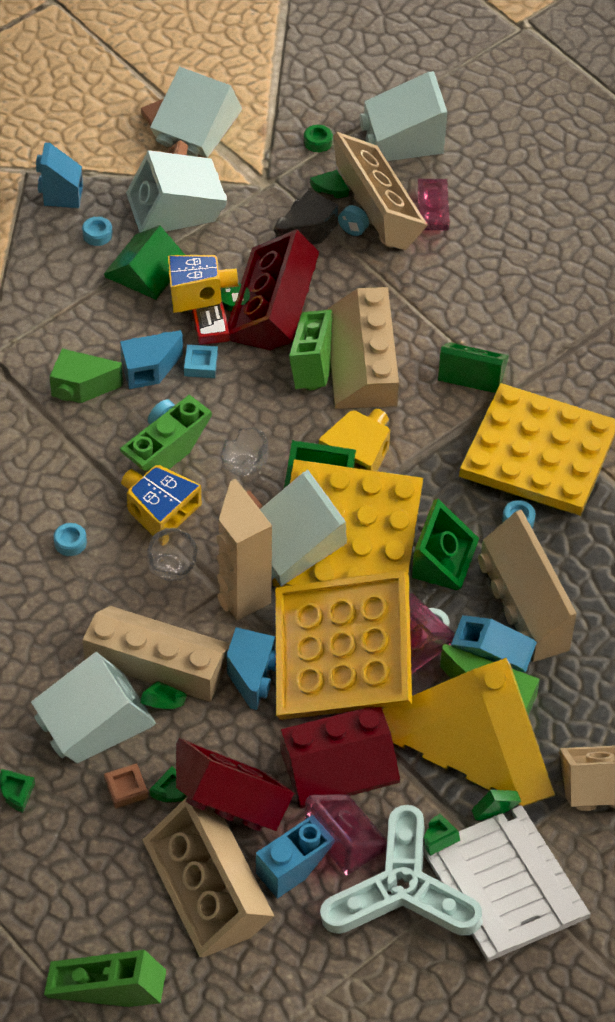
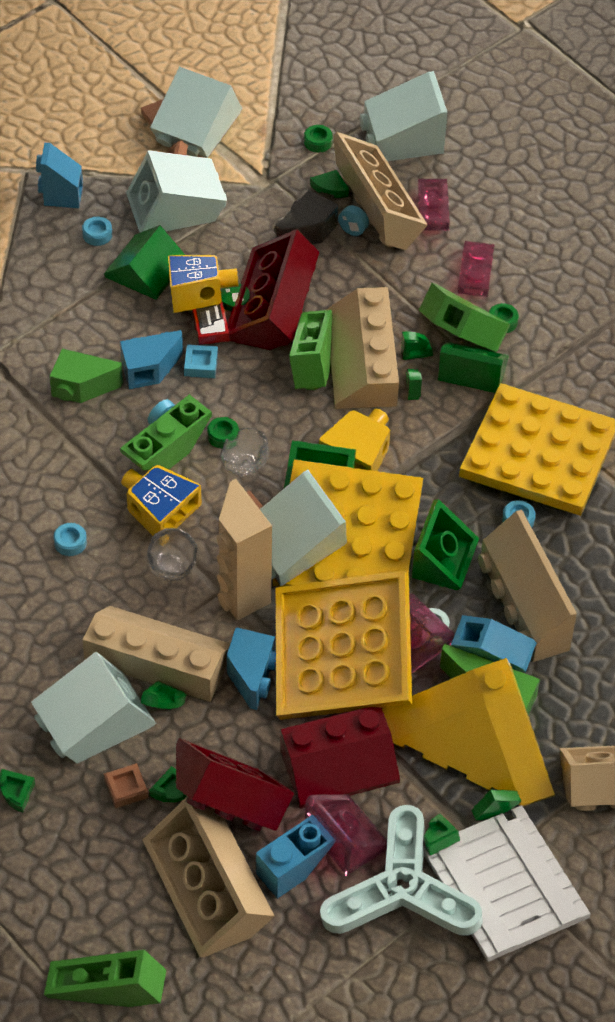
(220, 430): none -> green tile
(414, 384): none -> green tile
(415, 346): none -> green tile
(463, 318): none -> bright green slope
(476, 269): none -> clear pink plate
(507, 313): none -> green tile

